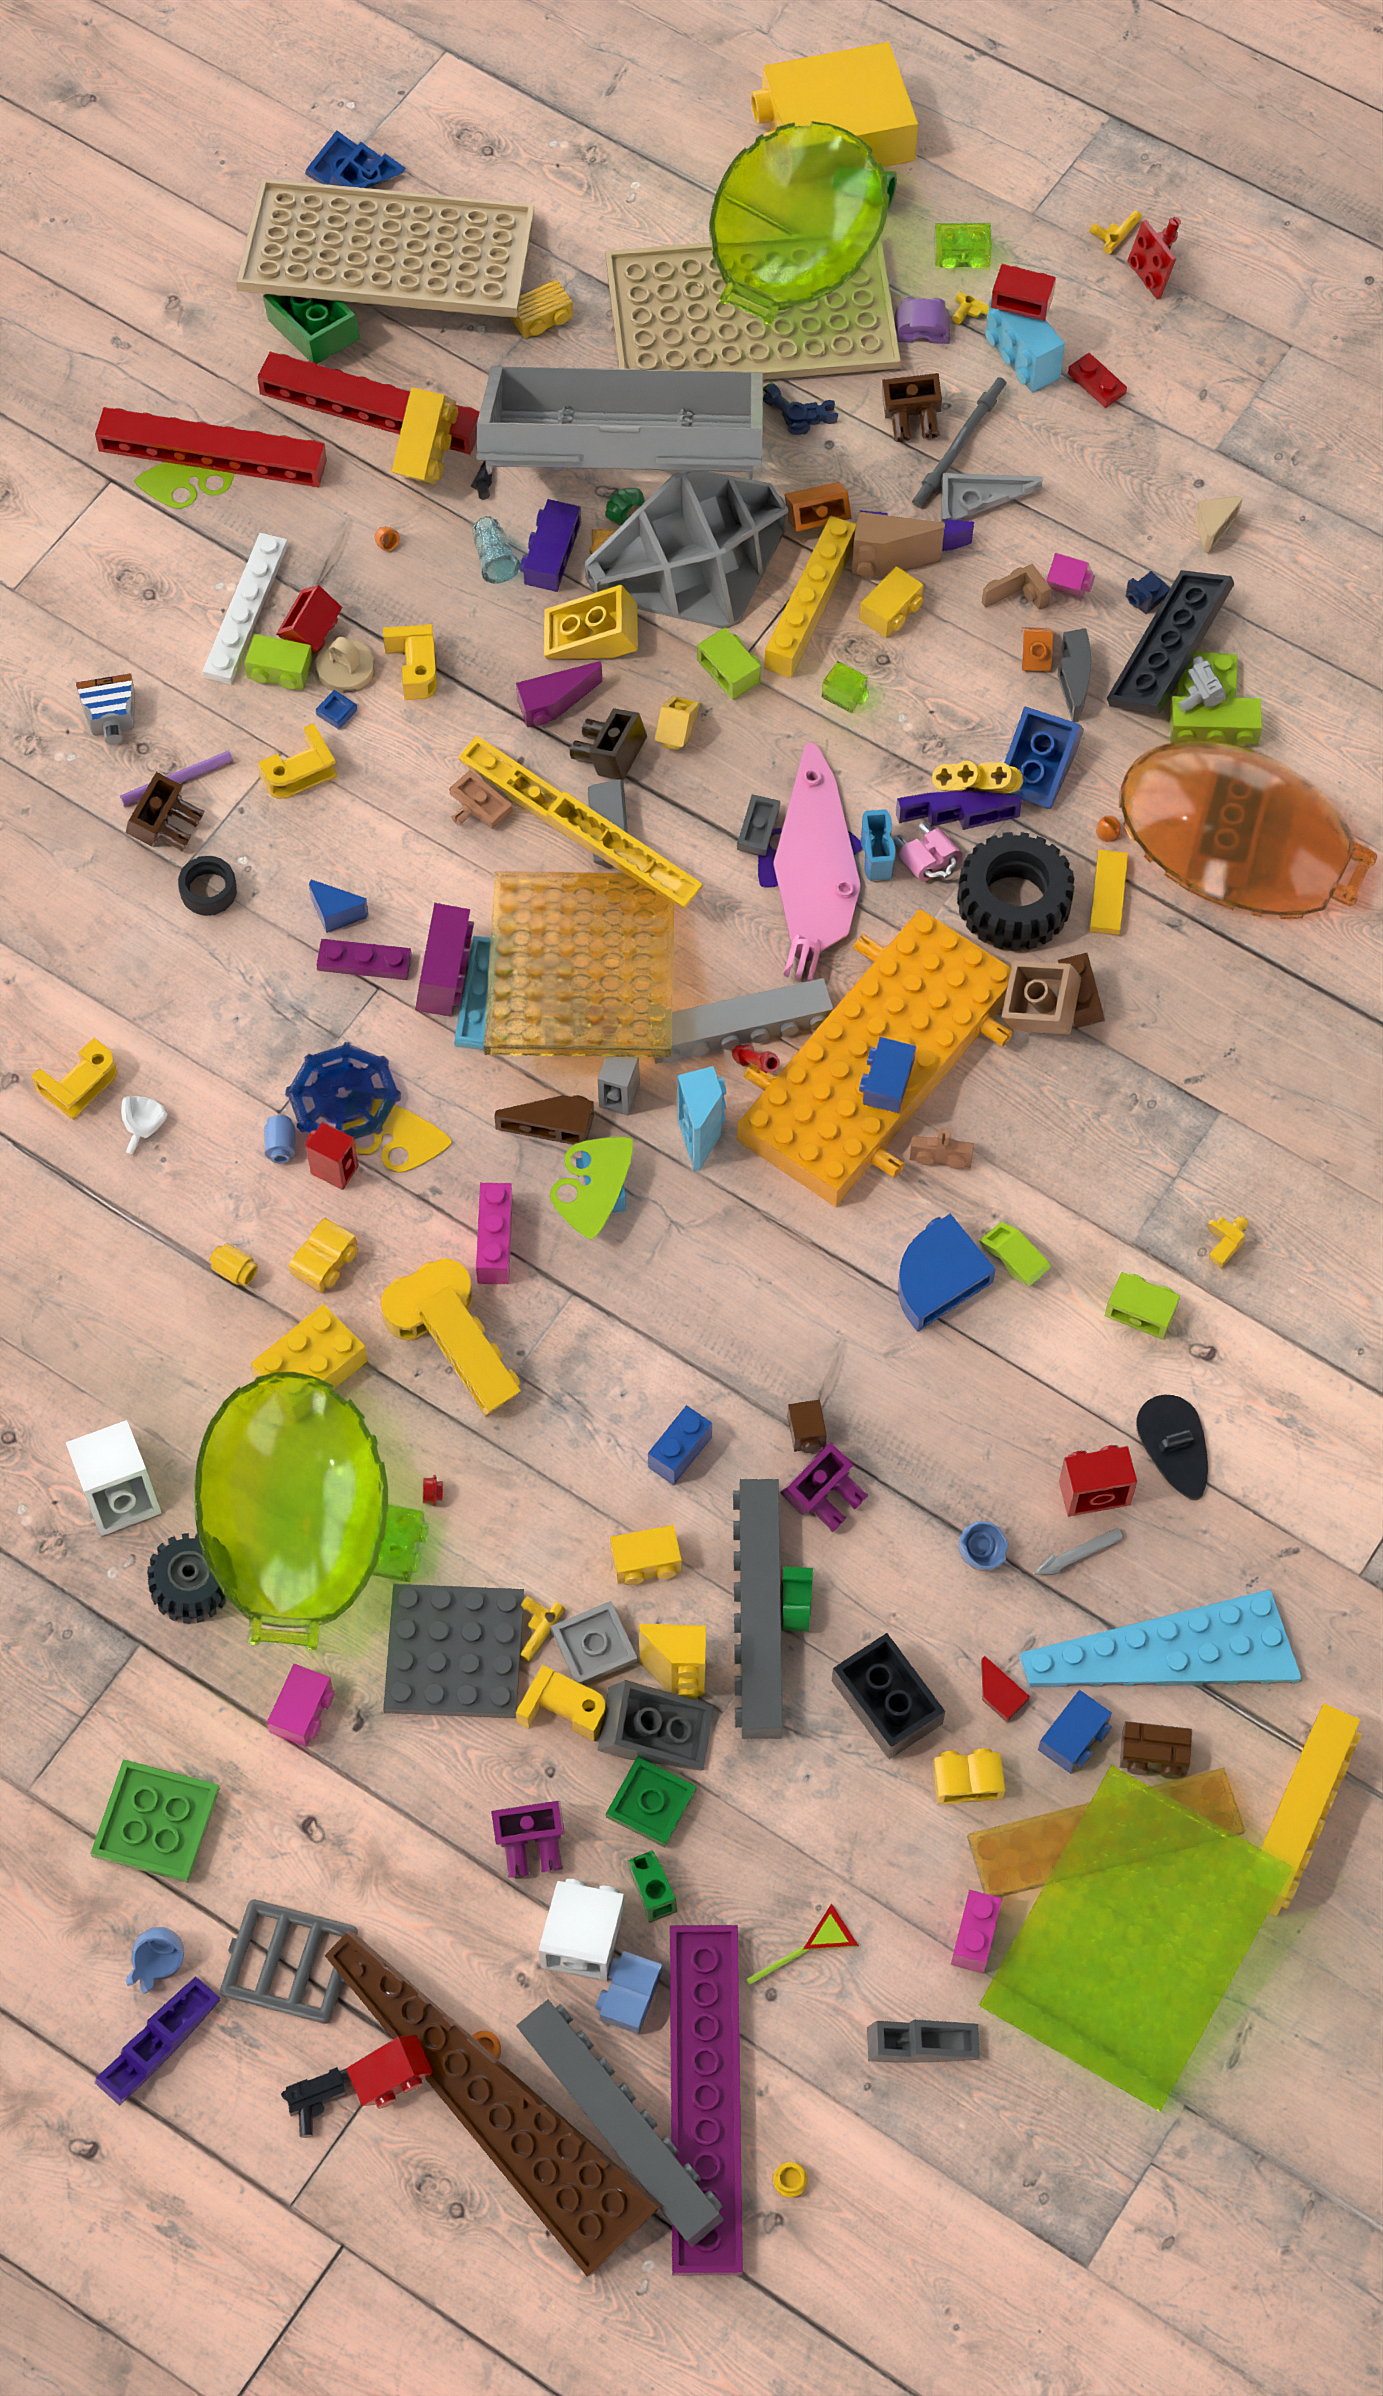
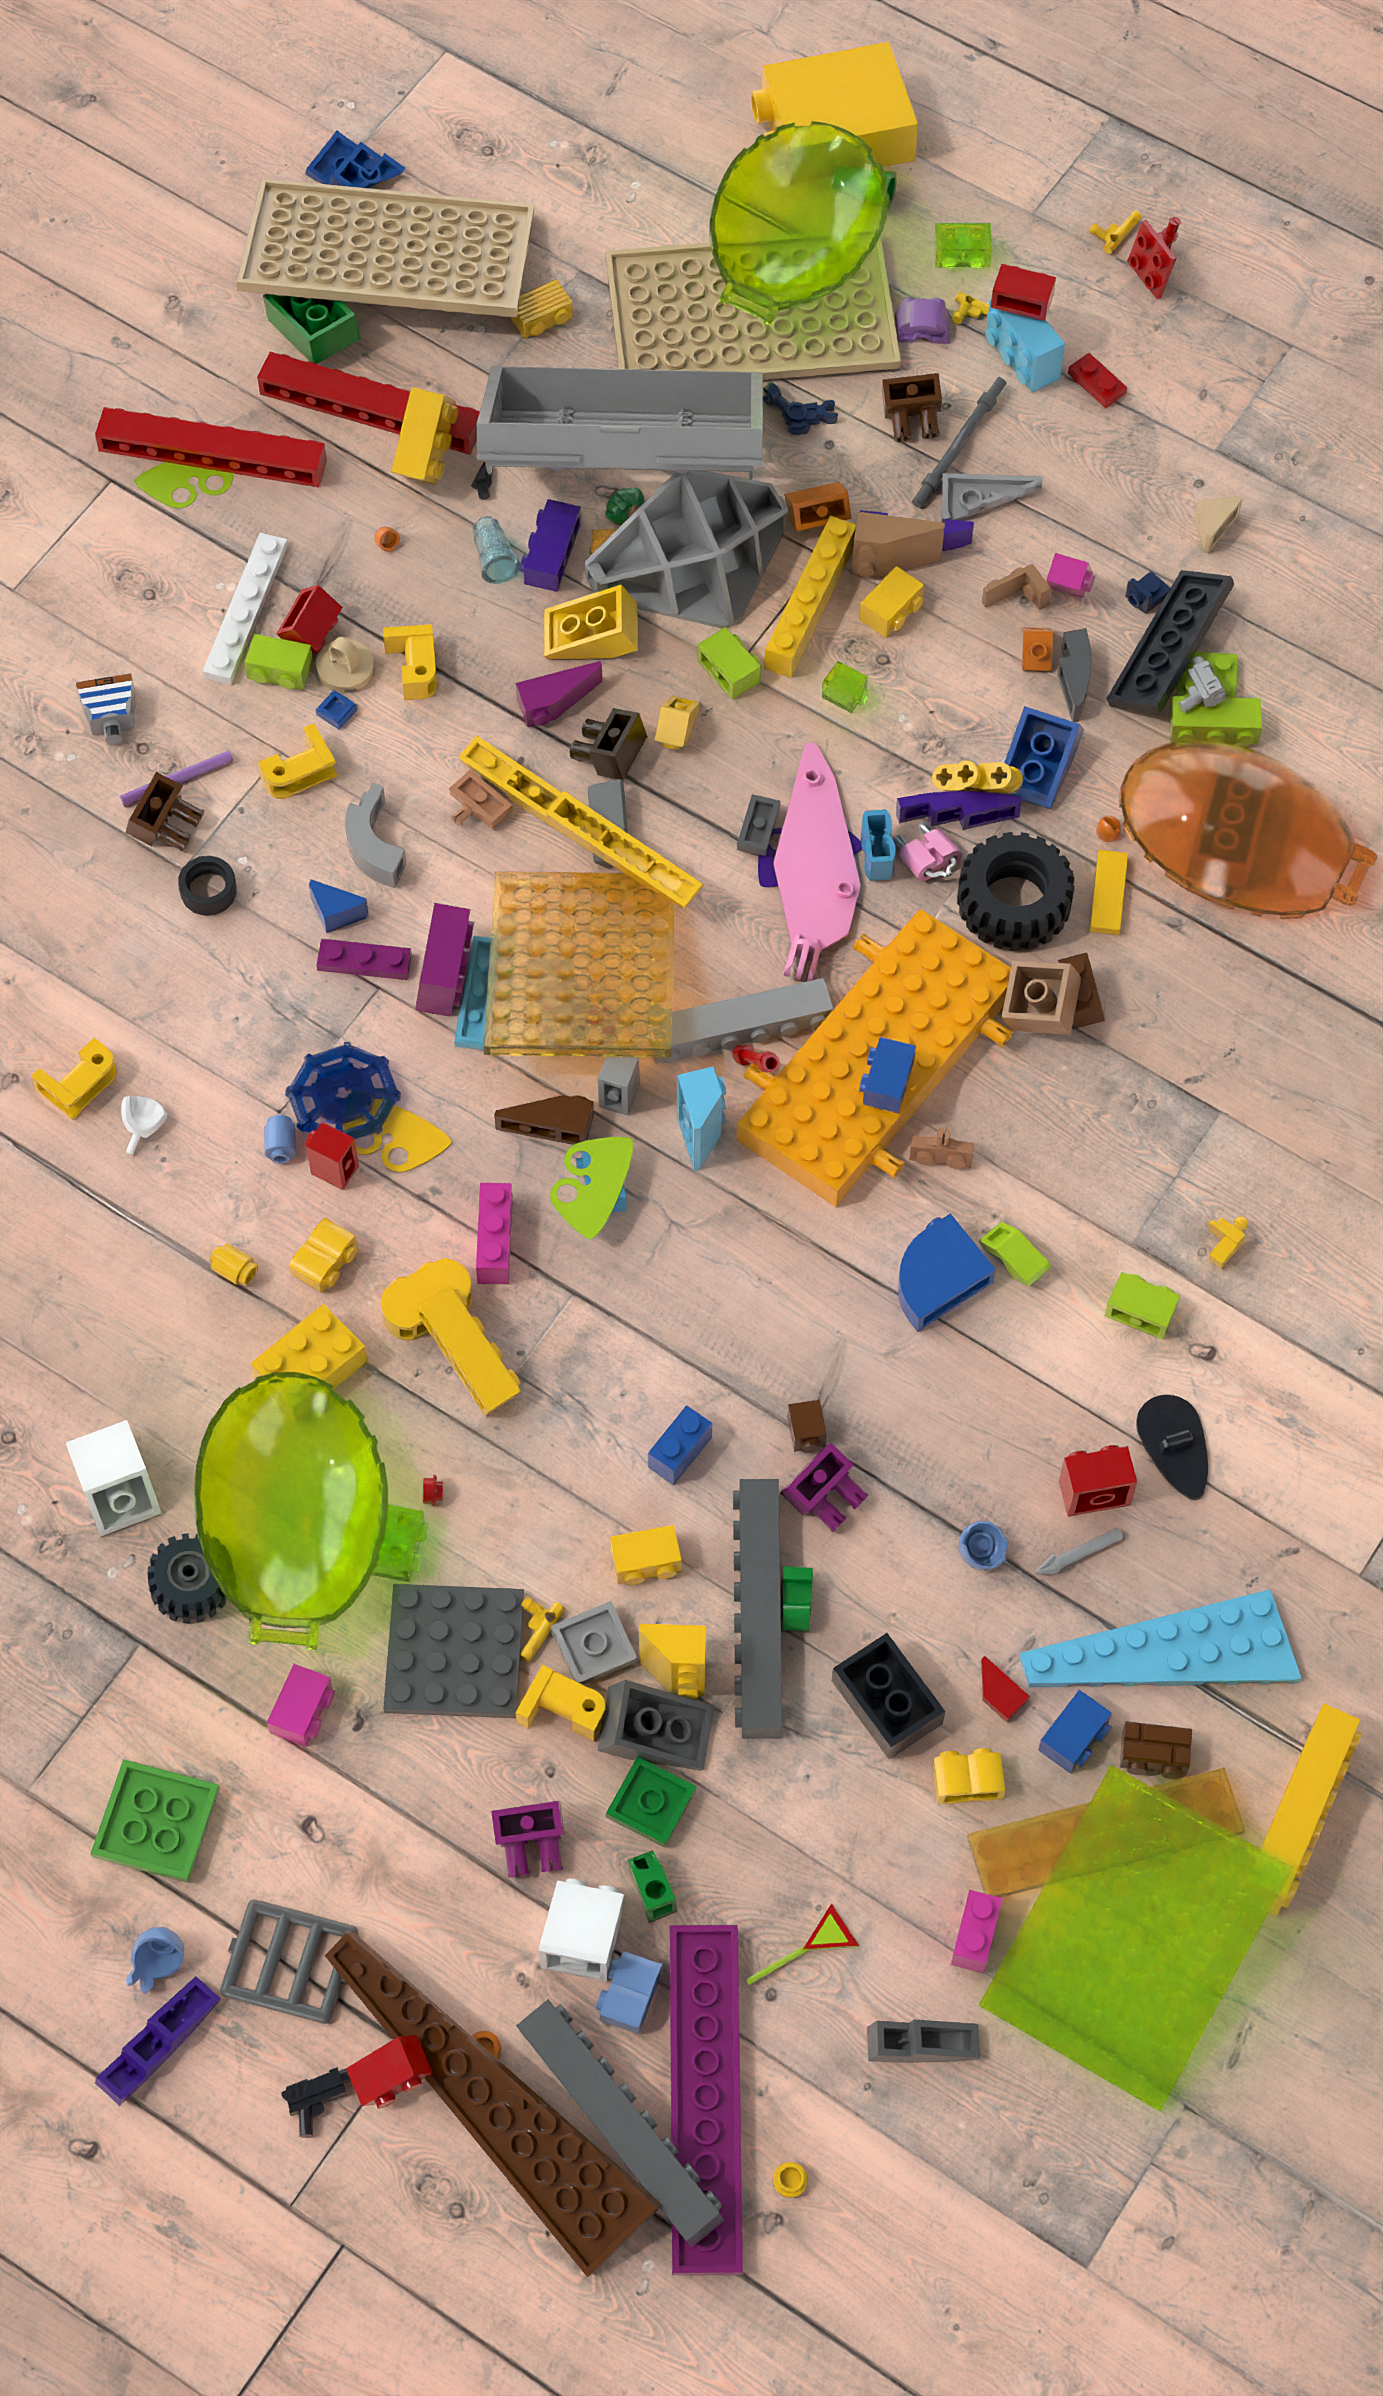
(371, 855): none -> light grey arch

